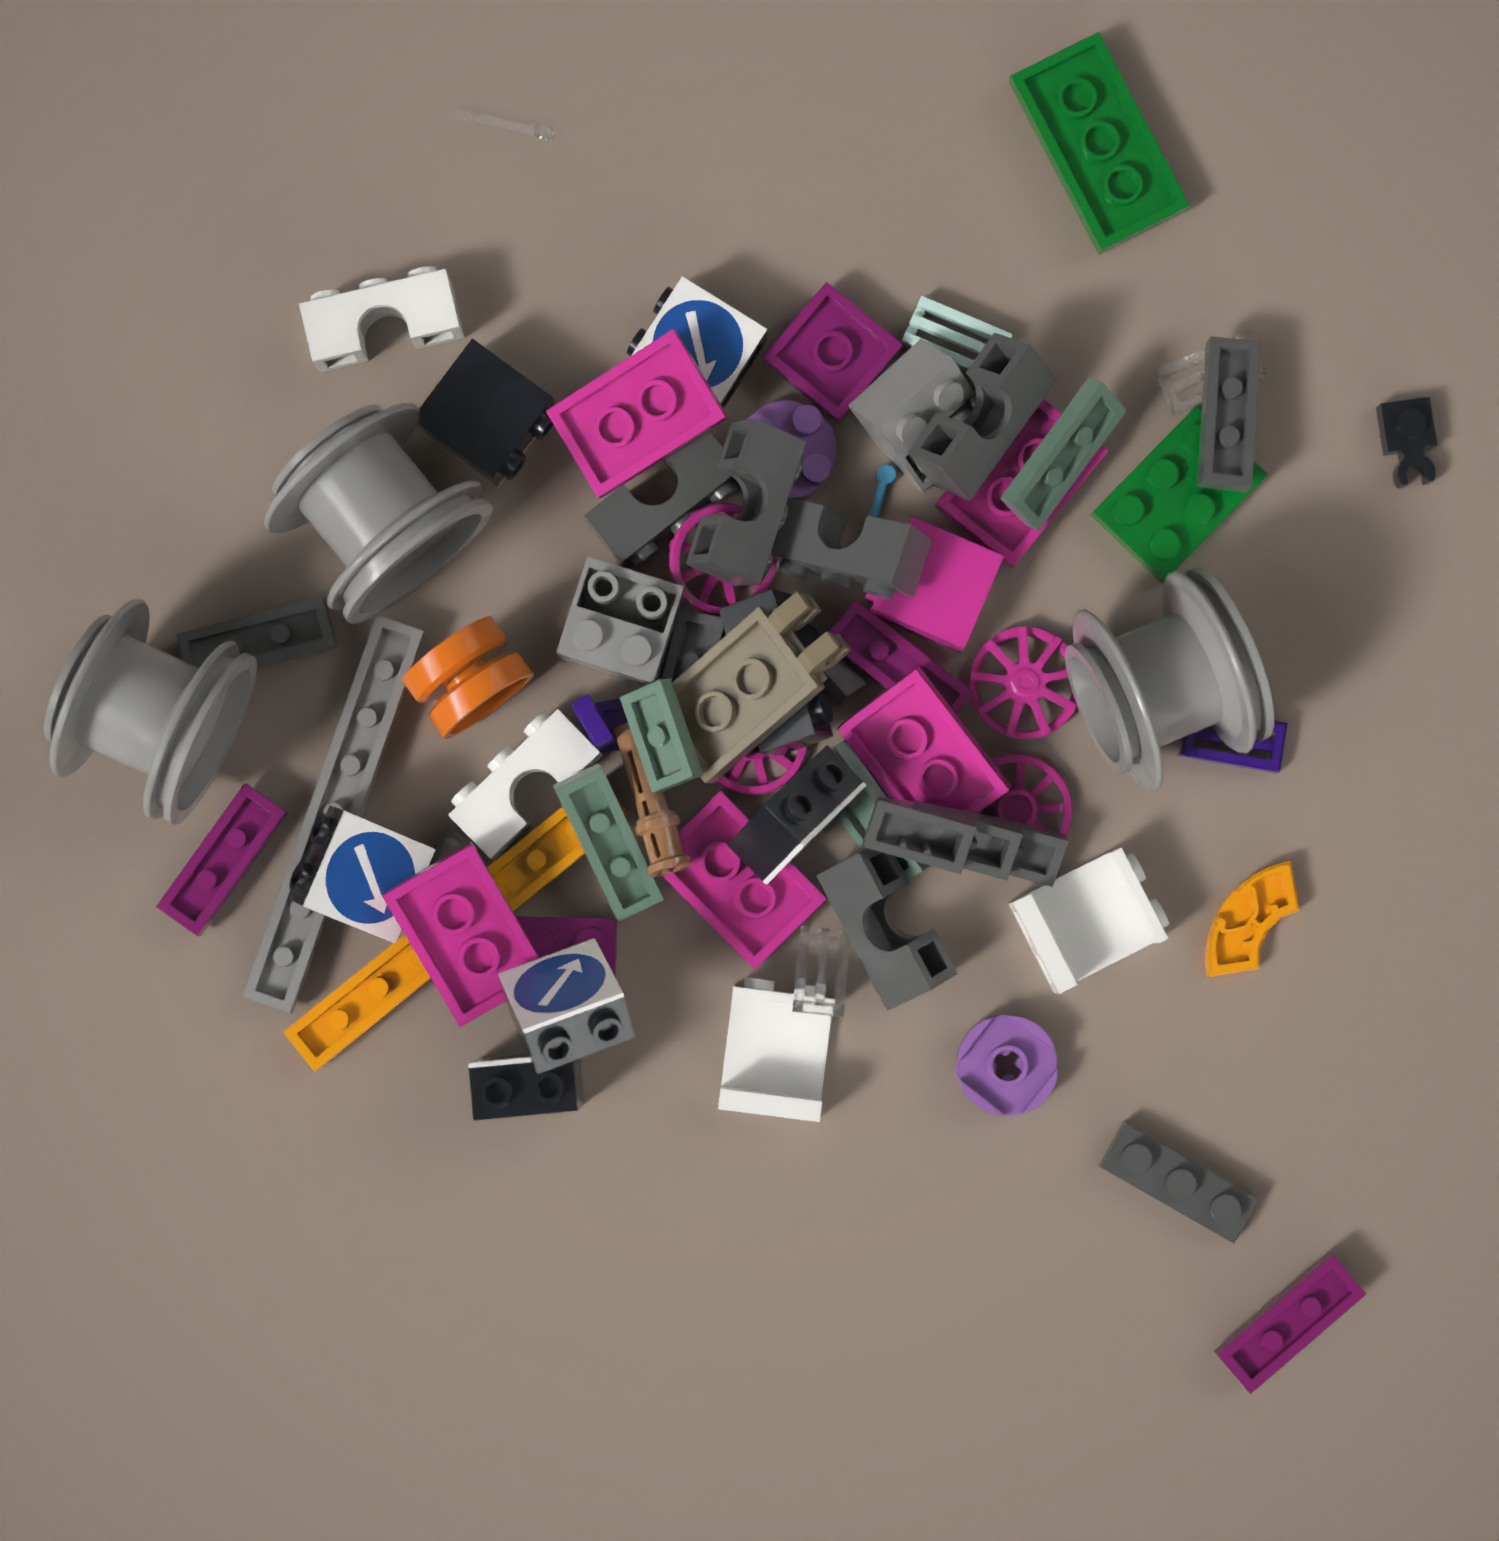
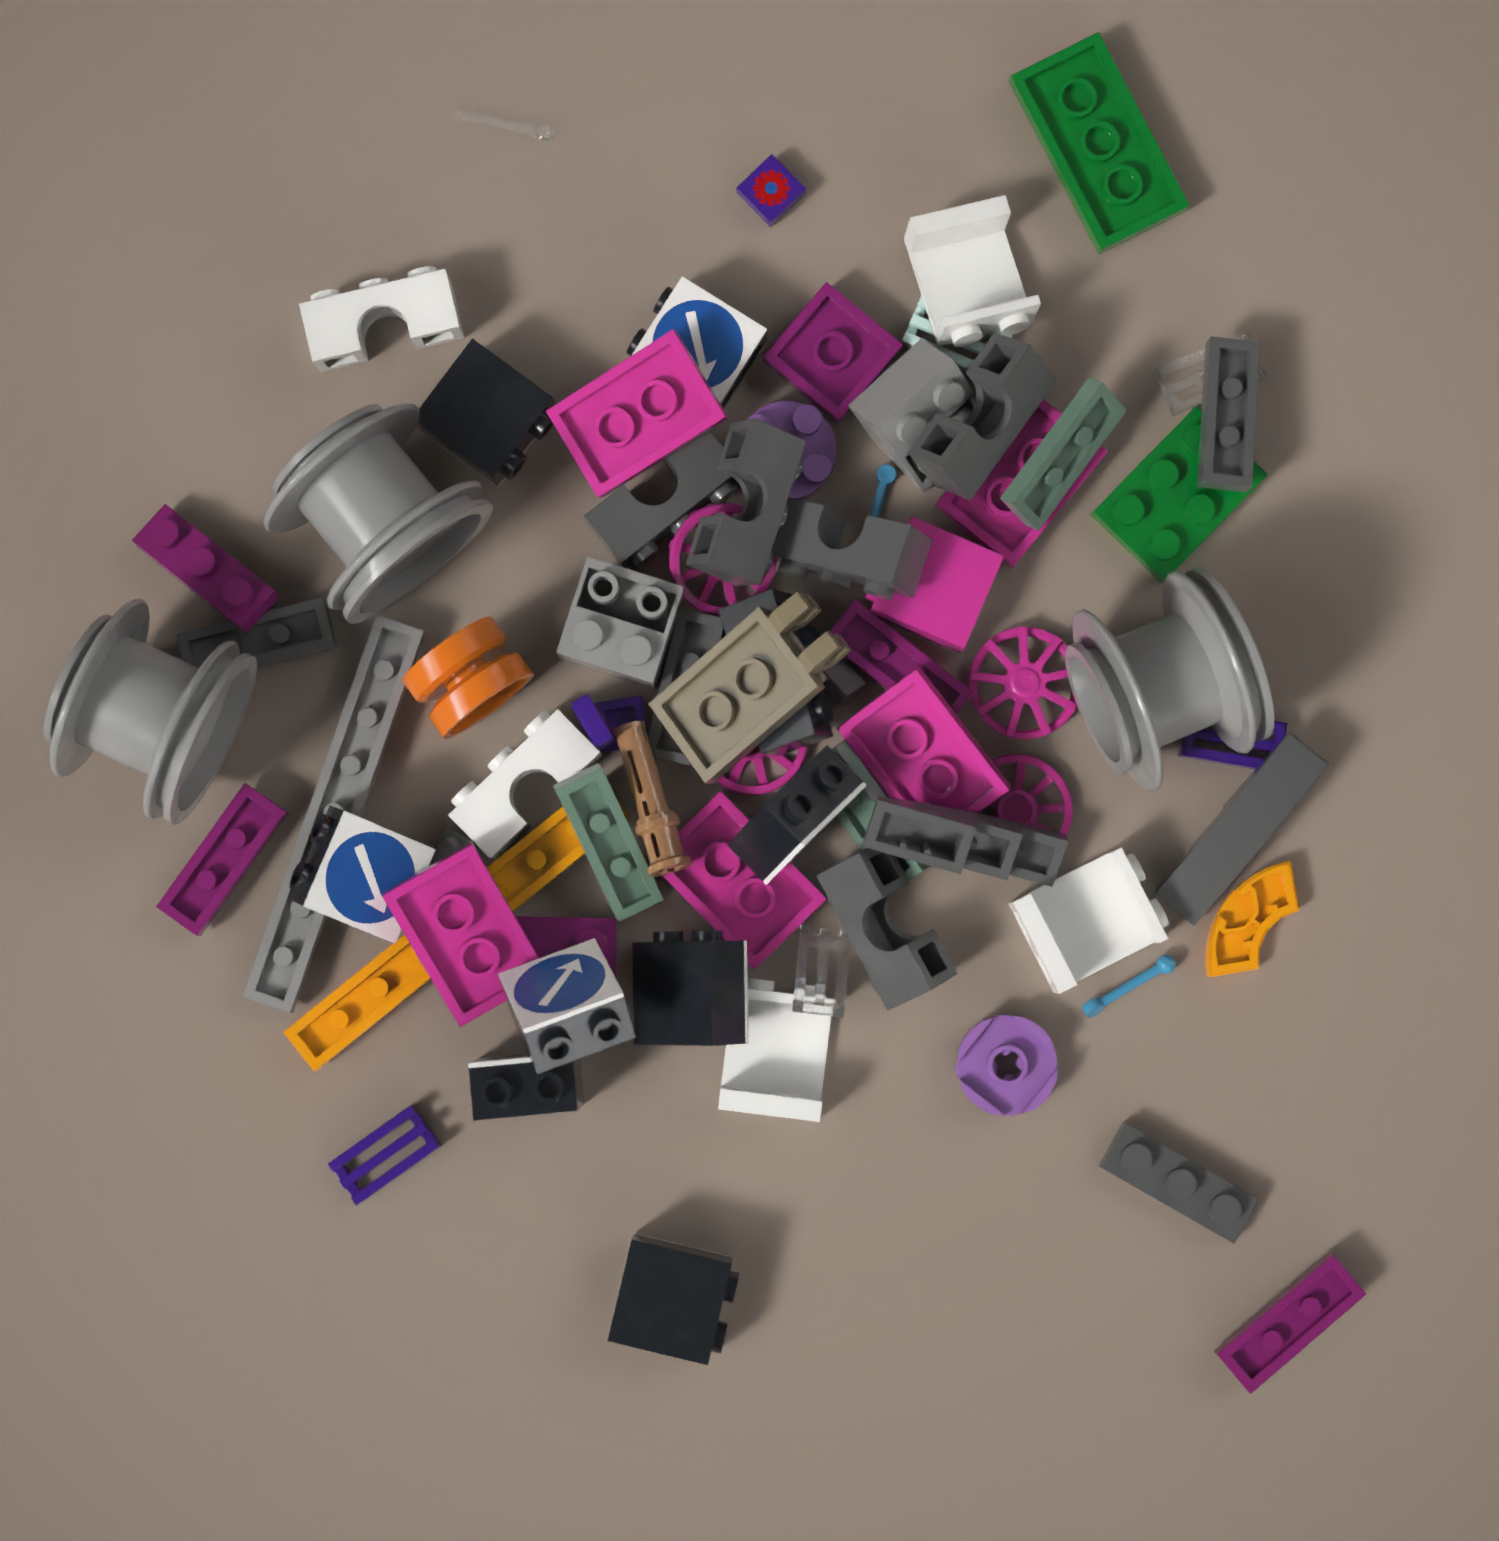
(205, 568): none -> magenta plate
(348, 1179): none -> dark purple tile
(661, 735): sand green plate -> none
(673, 1299): none -> black piece
(690, 990): none -> black piece
(771, 190): none -> dark purple tile
(968, 272): none -> white panel
(1165, 964): none -> dark azure hinge
(1241, 828): none -> dark grey slope
(1408, 430): black plate -> none

